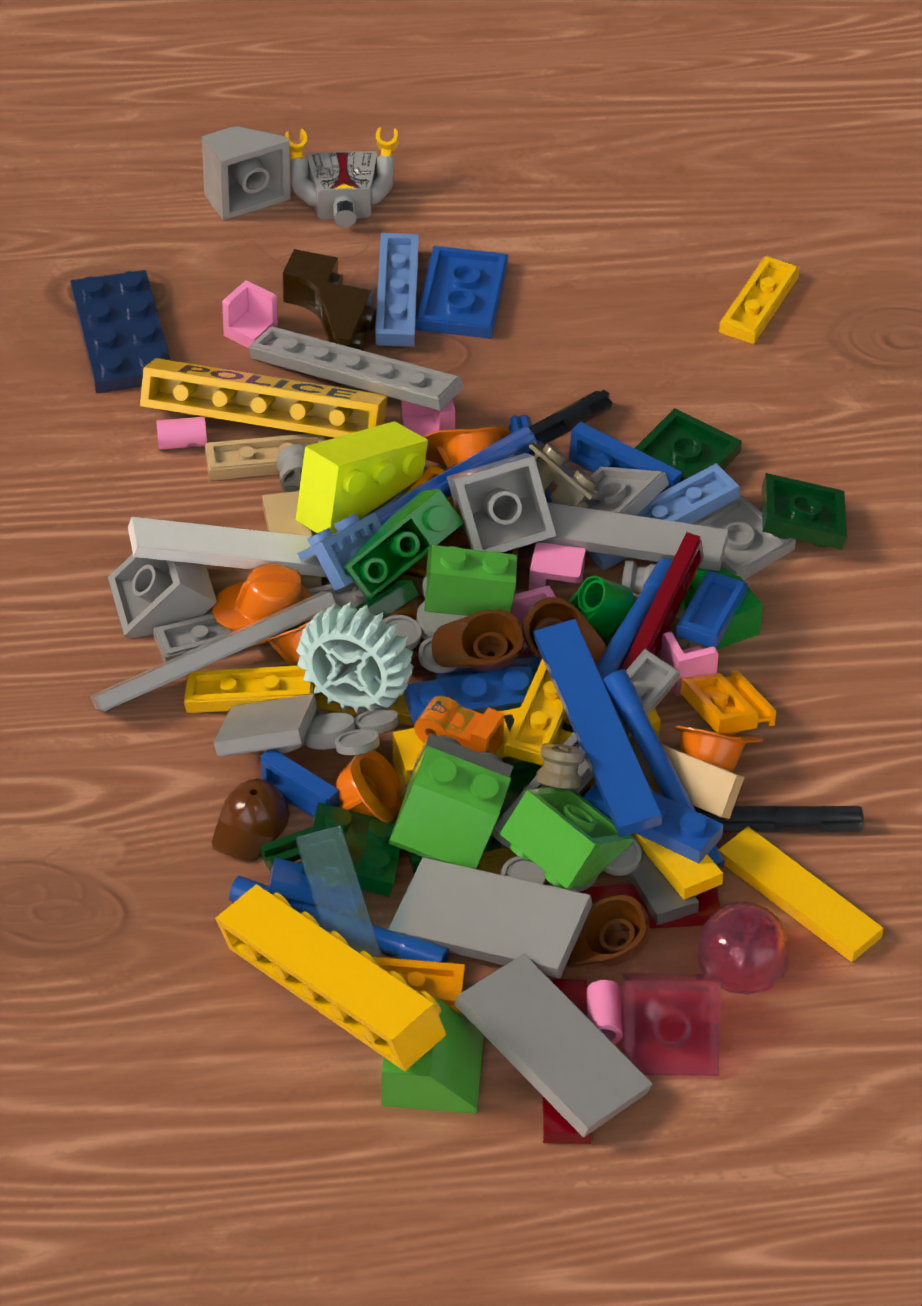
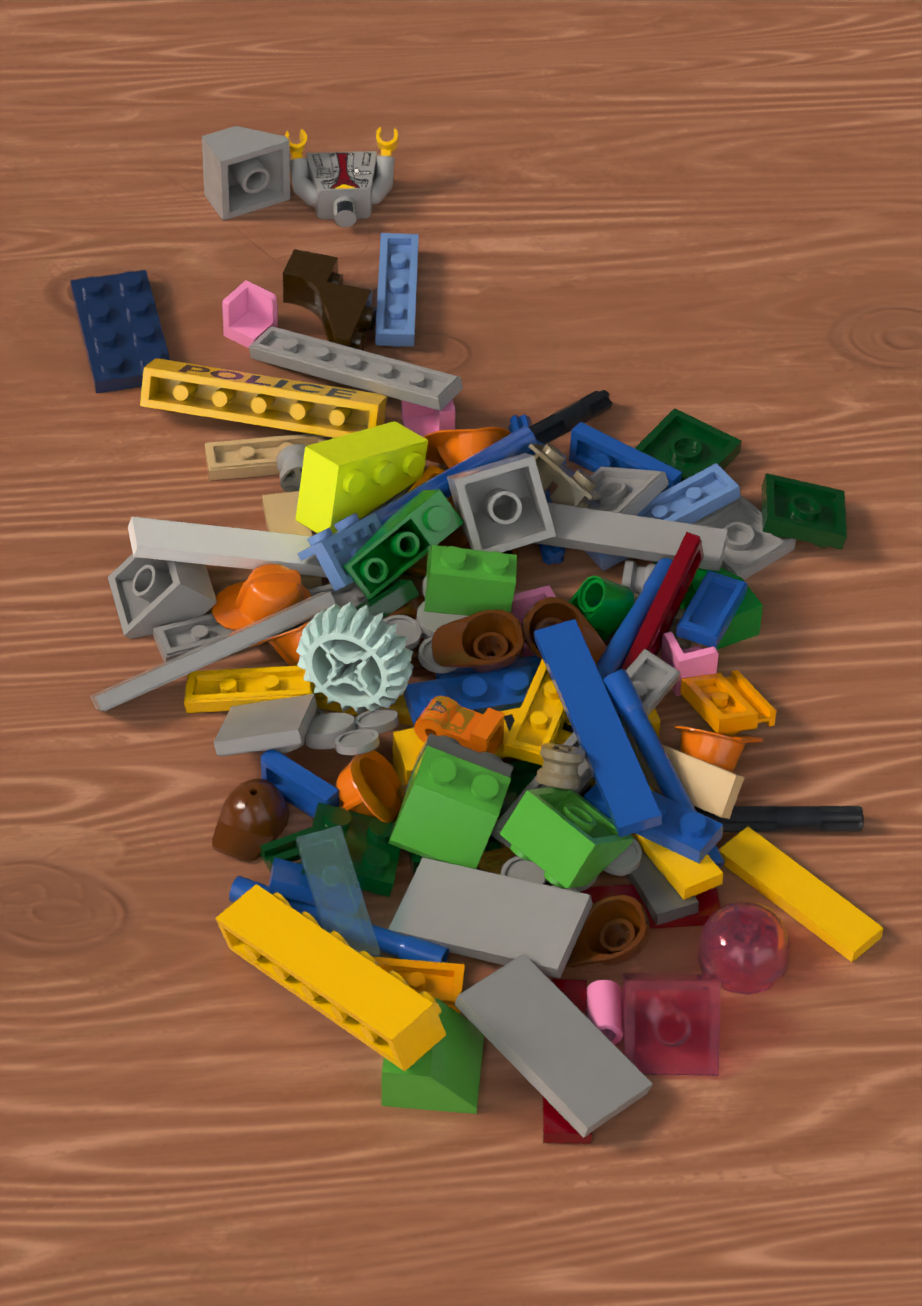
(181, 433): bright pink piece -> none
(462, 292): blue tile -> none
(557, 564): bright pink panel -> none
(759, 300): yellow tile -> none

